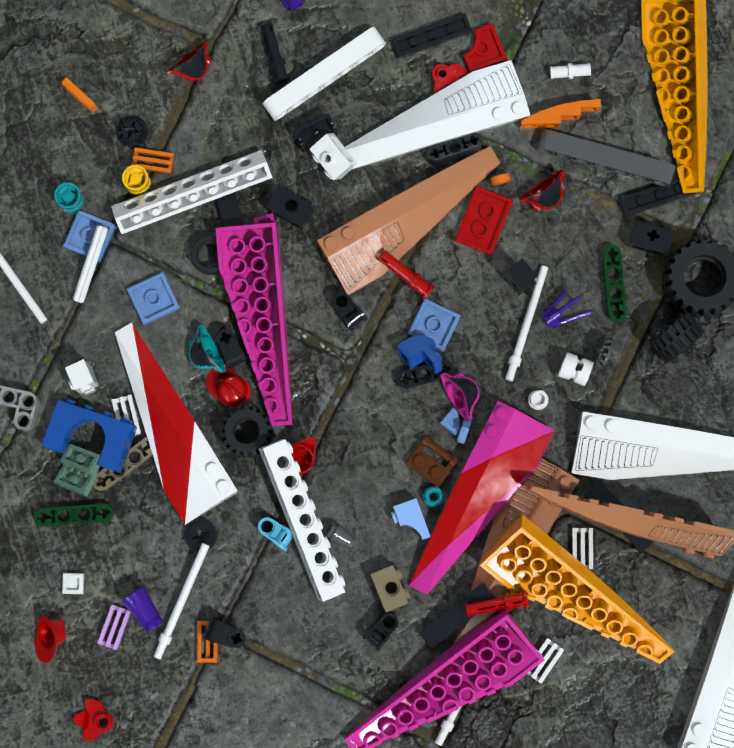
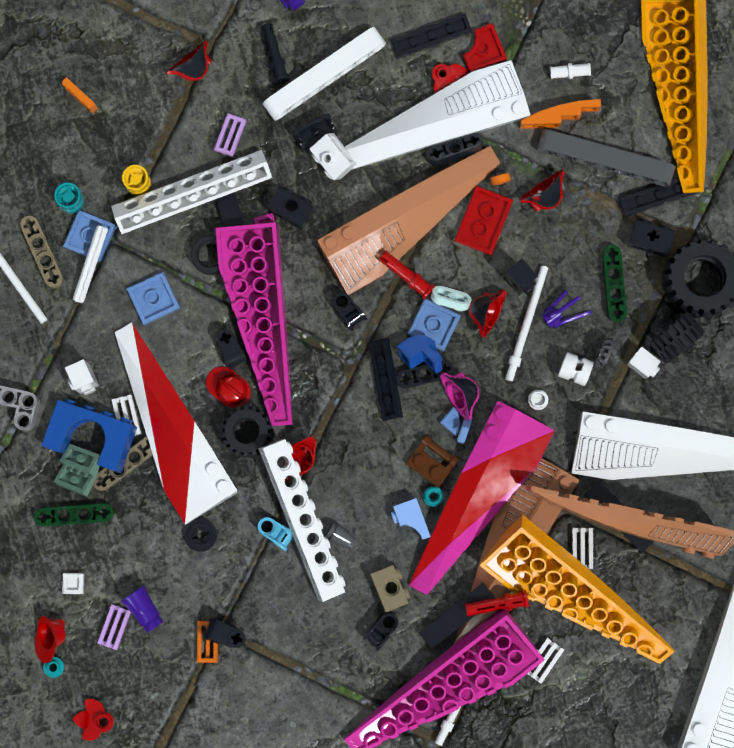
(38, 253): none -> dark tan beam
(60, 668): none -> teal plate
(136, 138): black gear -> none
(137, 151): orange tile -> none
(165, 637): white bar -> none
(204, 351): teal hat -> none
(224, 151): none -> lavender tile
(385, 379): none -> black tile
(451, 298): none -> light aqua plate
(486, 310): none -> red hat
(644, 363): none -> white brick

